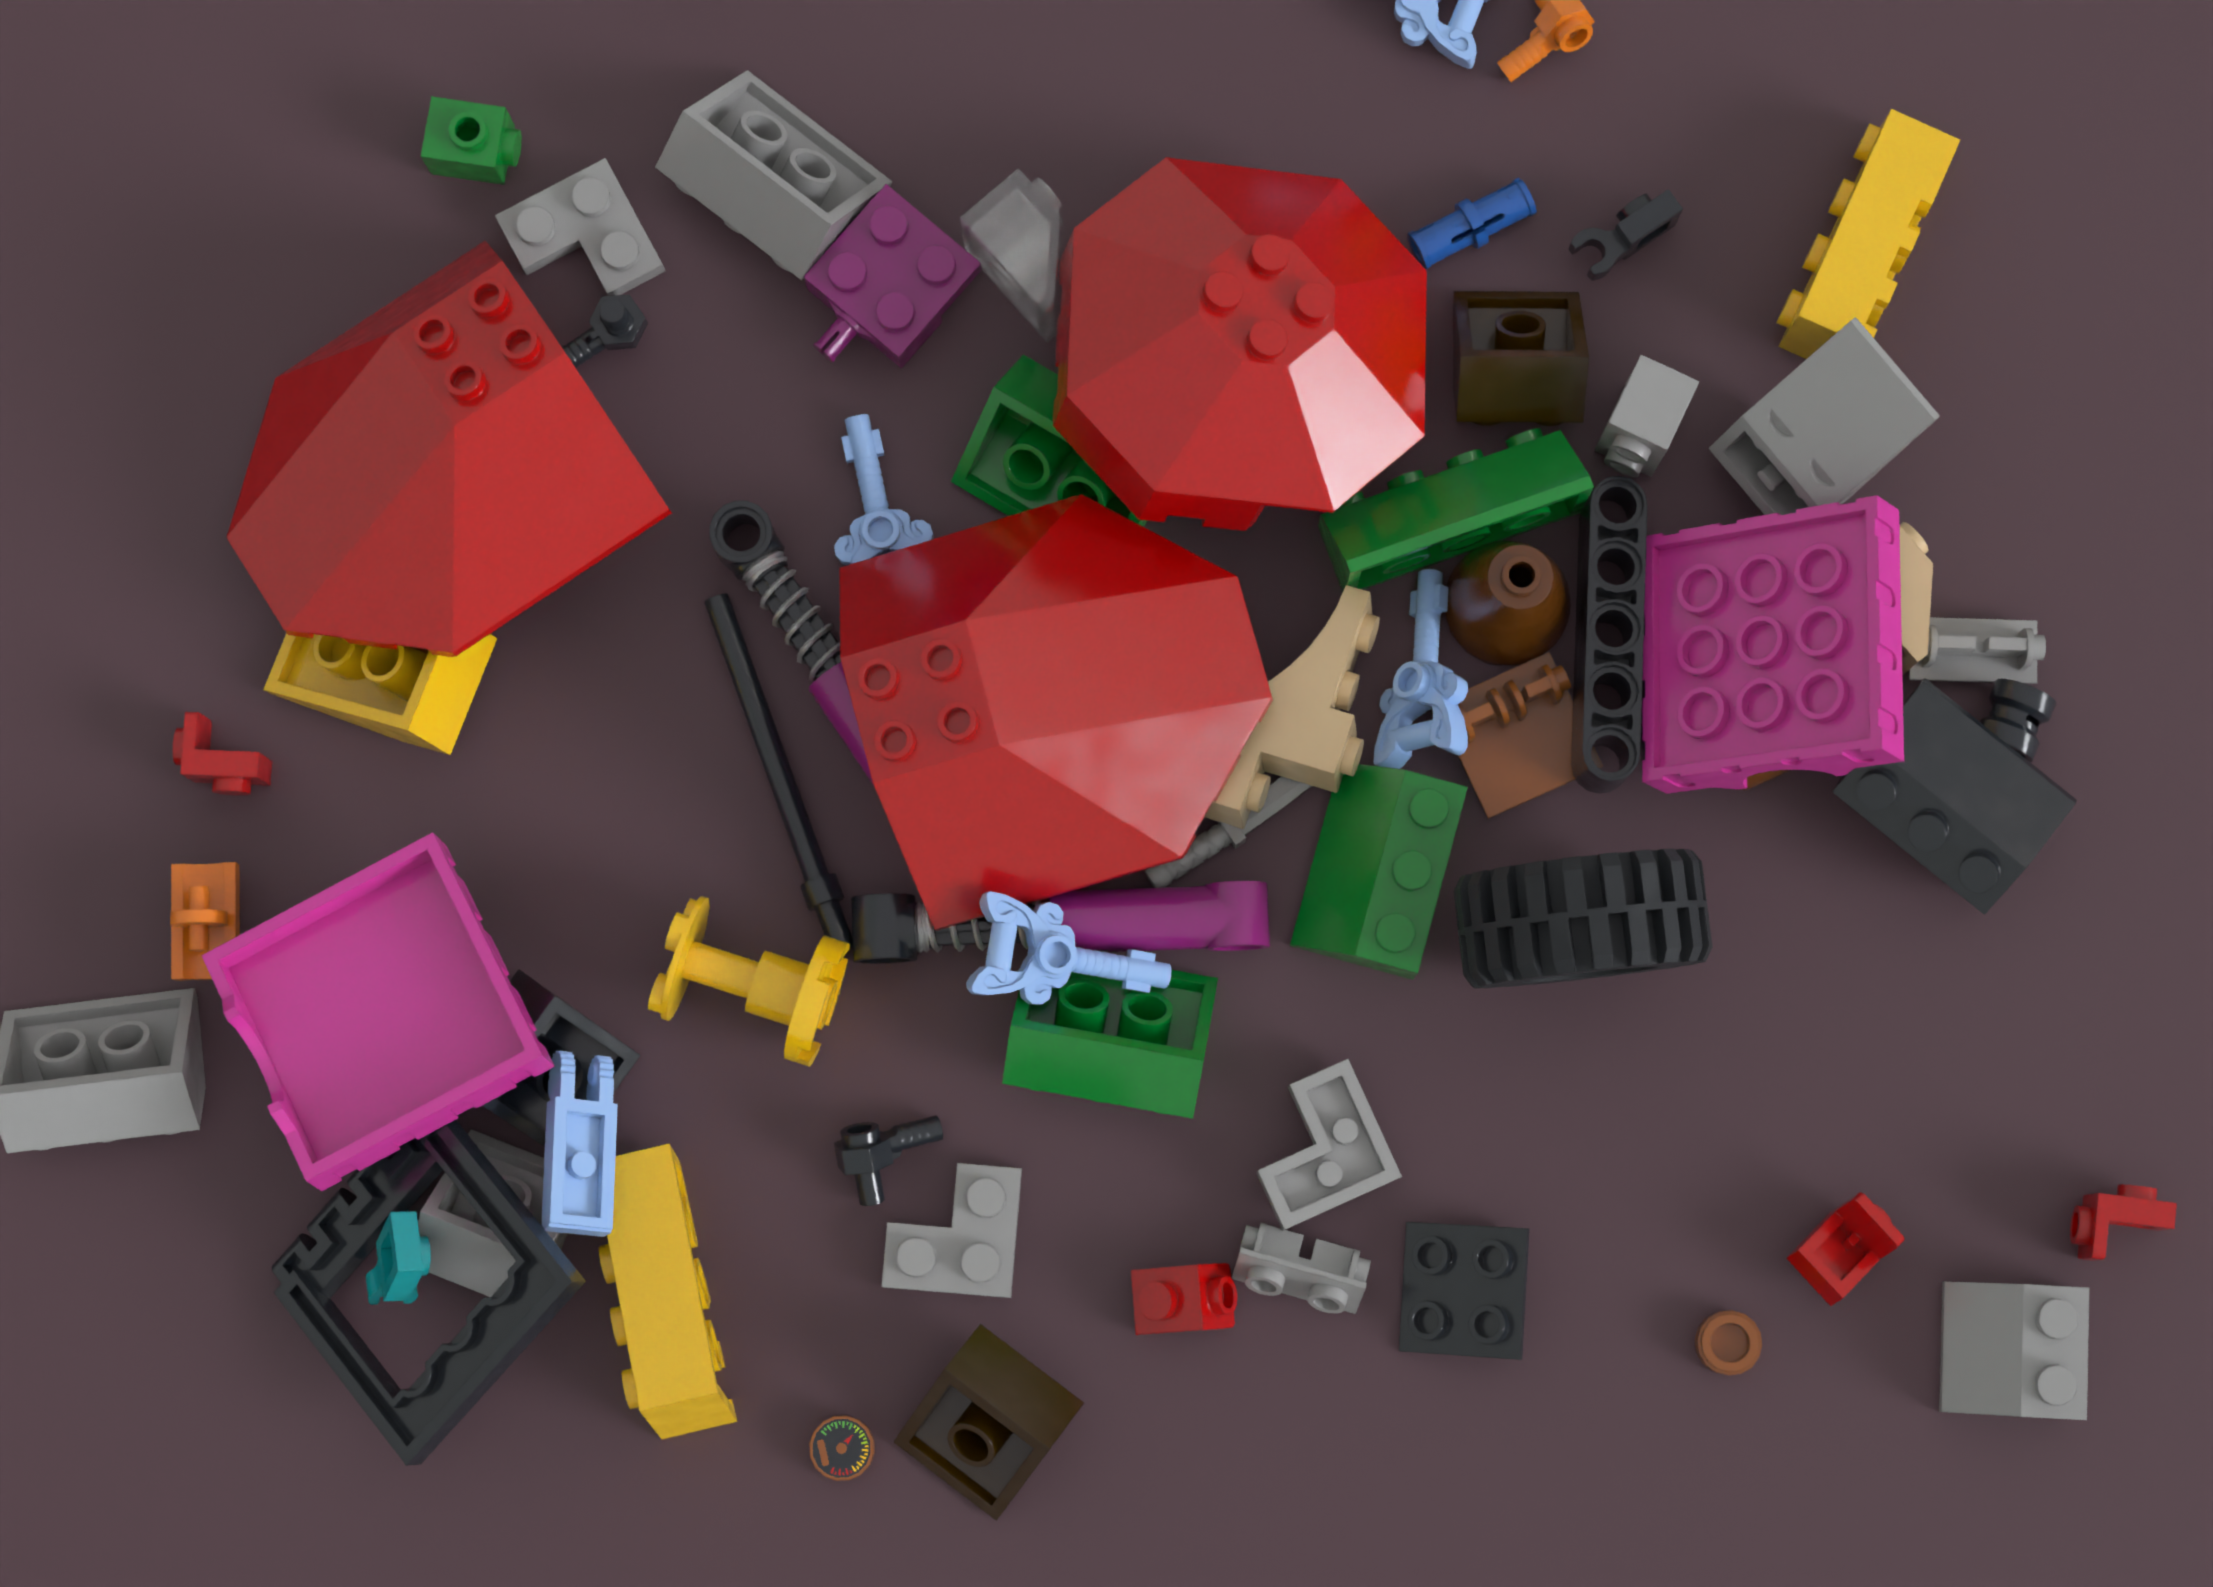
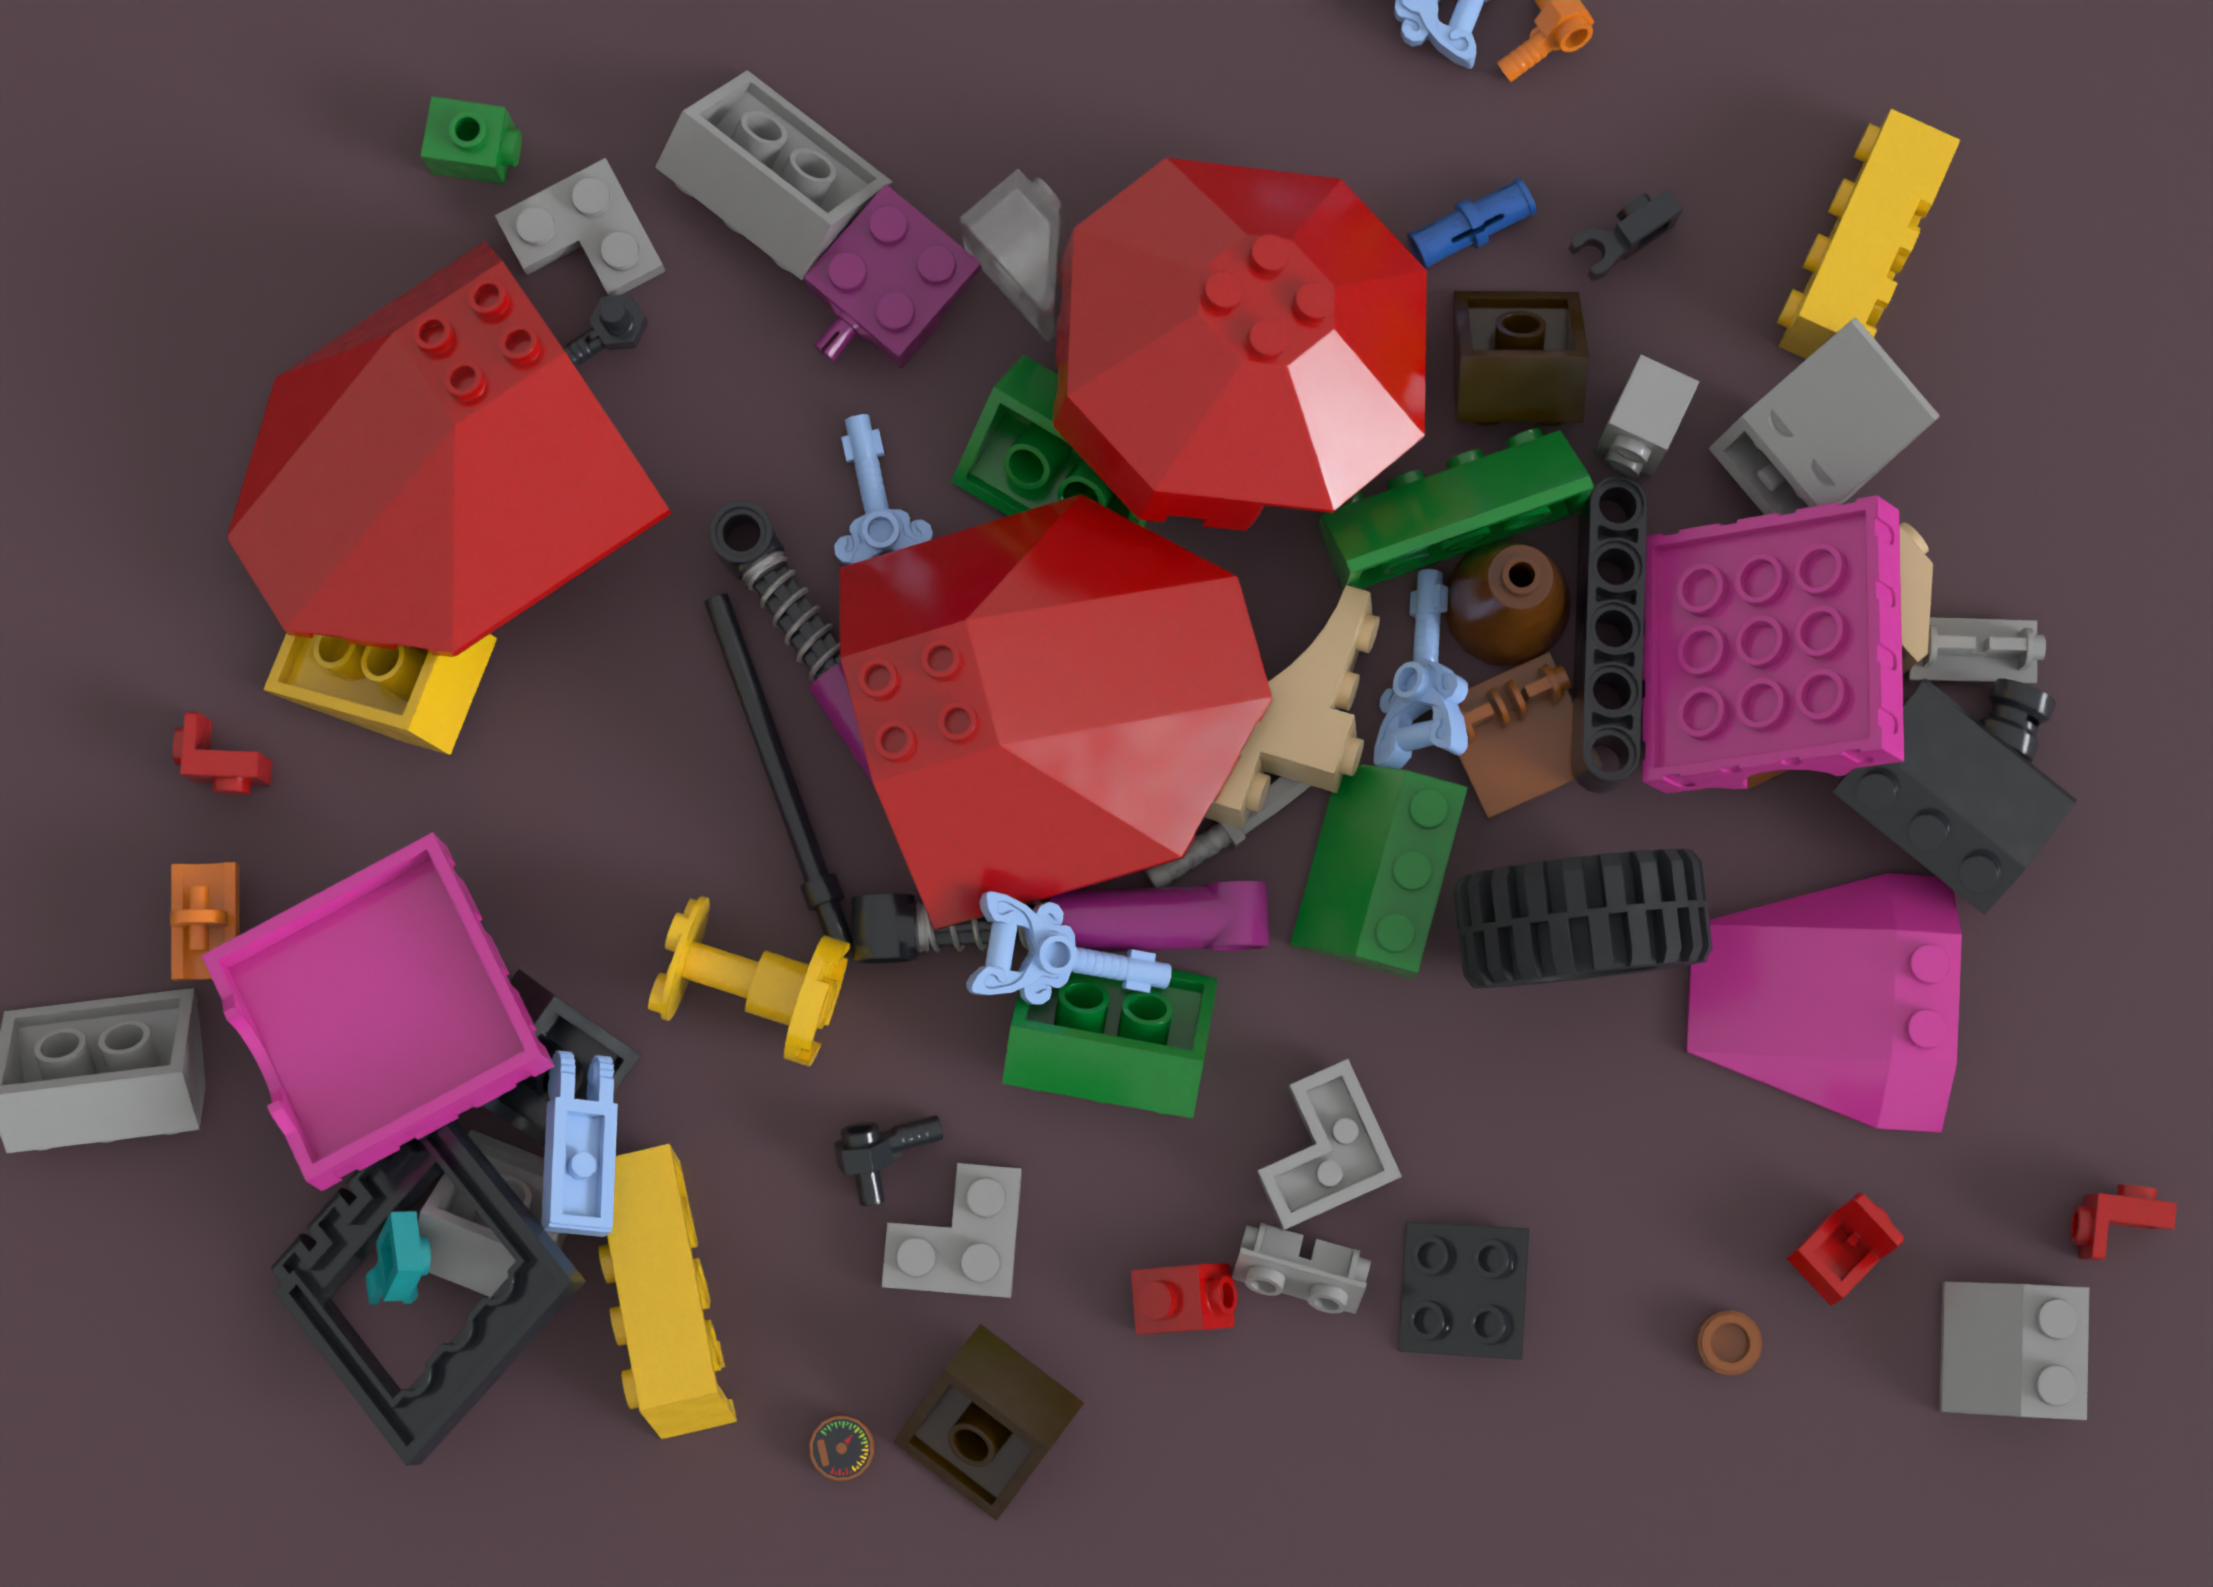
(1839, 999): none -> dark pink wedge

